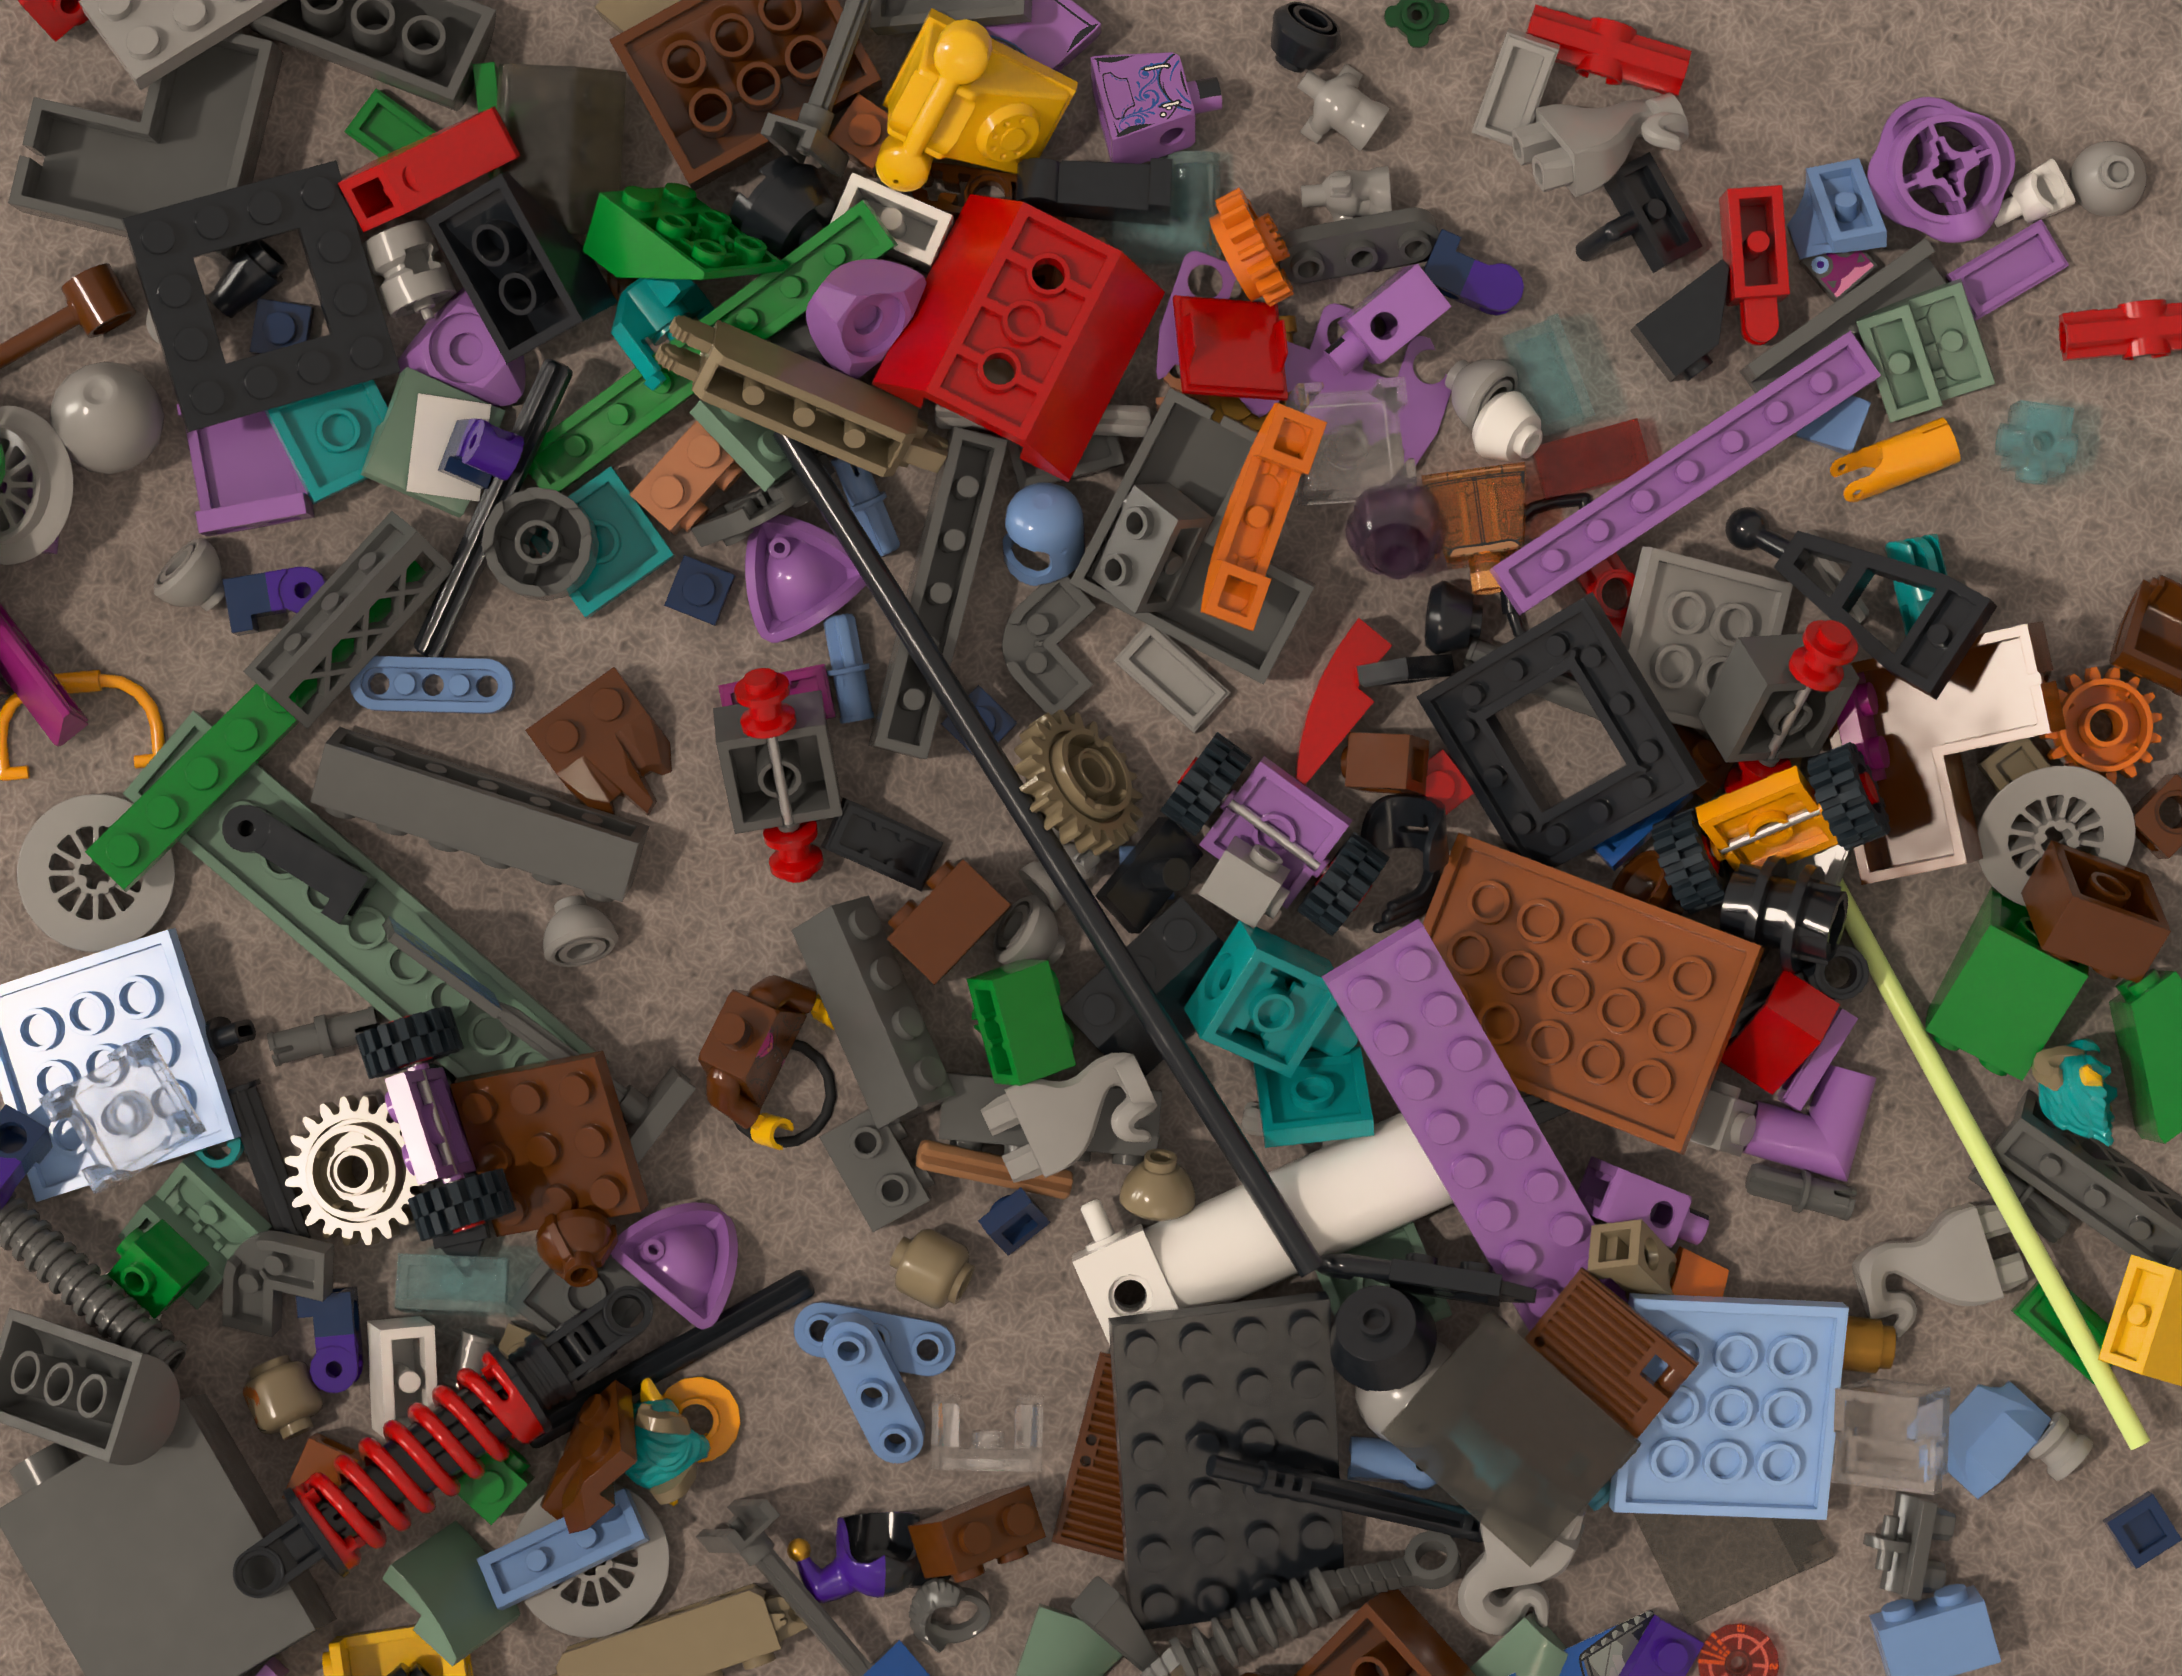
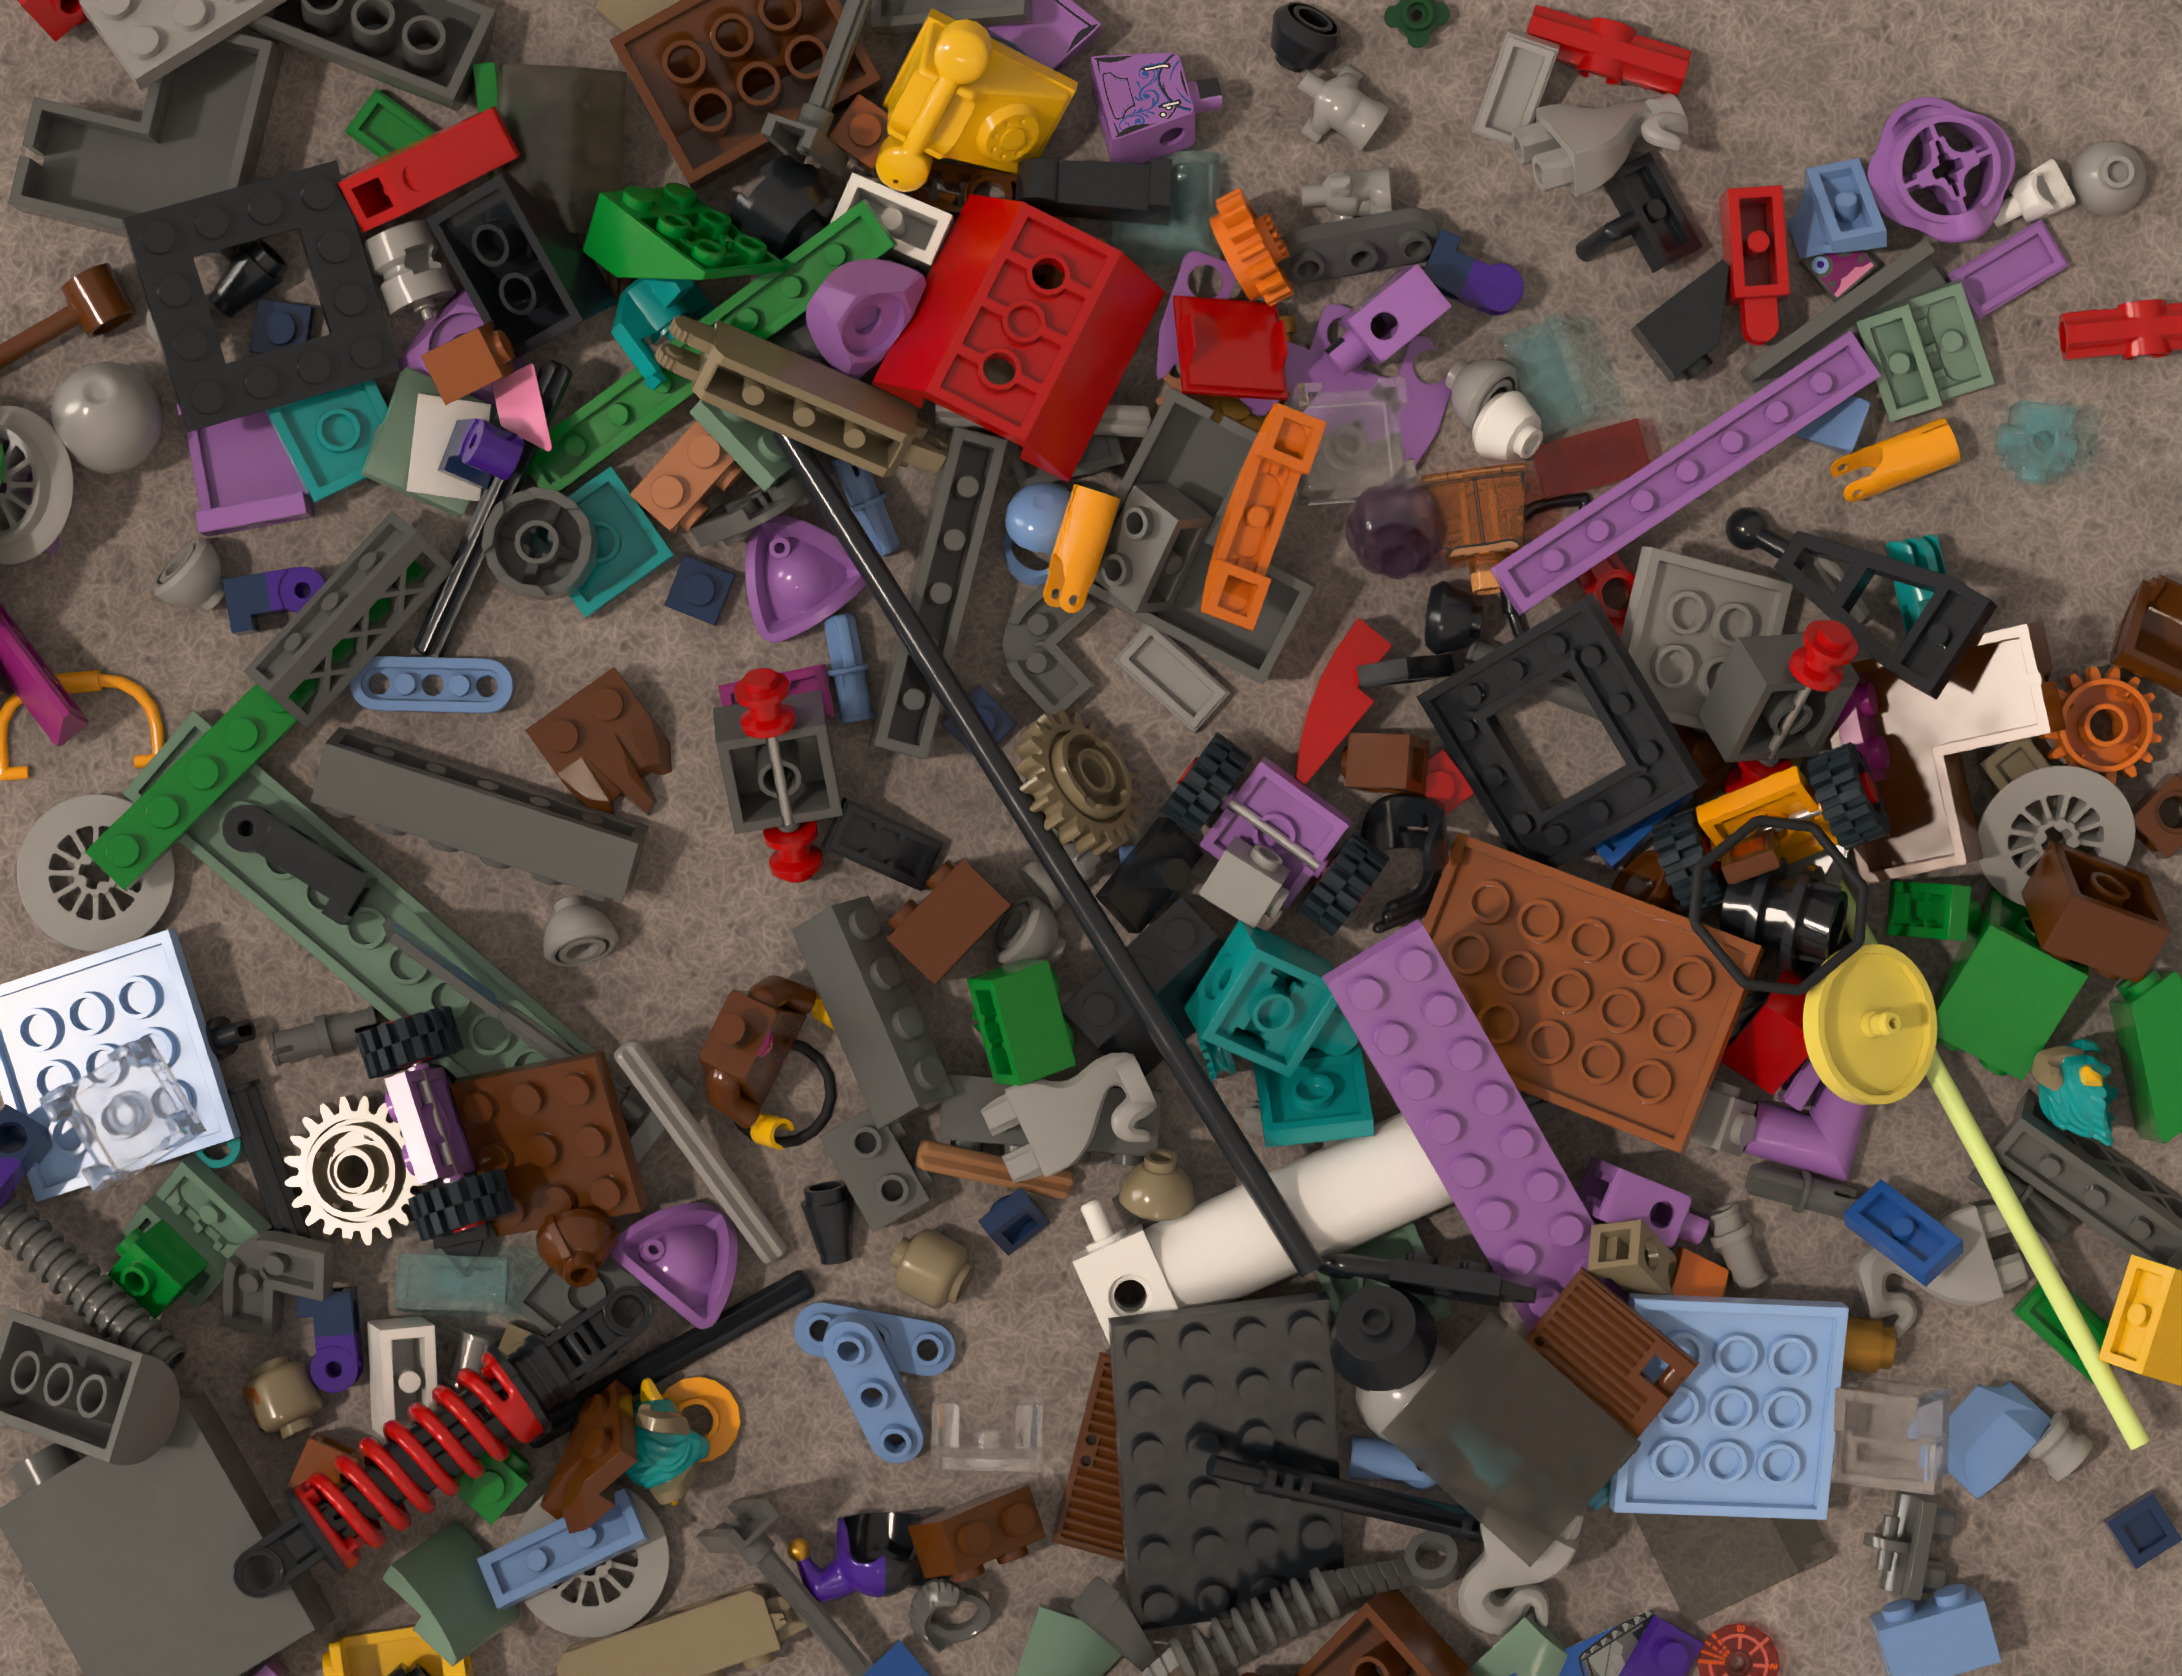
(469, 362): none -> dark orange brick
(521, 406): none -> bright pink sticker
(699, 1151): none -> light grey axle
(830, 1220): none -> black cone
(1080, 546): none -> light orange piece
(1220, 1059): none -> teal bush
(1734, 1241): none -> light grey pin
(1752, 857): none -> reddish brown tile
(1838, 858): none -> black piece
(1871, 1026): none -> light yellow piece
(1903, 1232): none -> blue plate
(1931, 911): none -> green tile

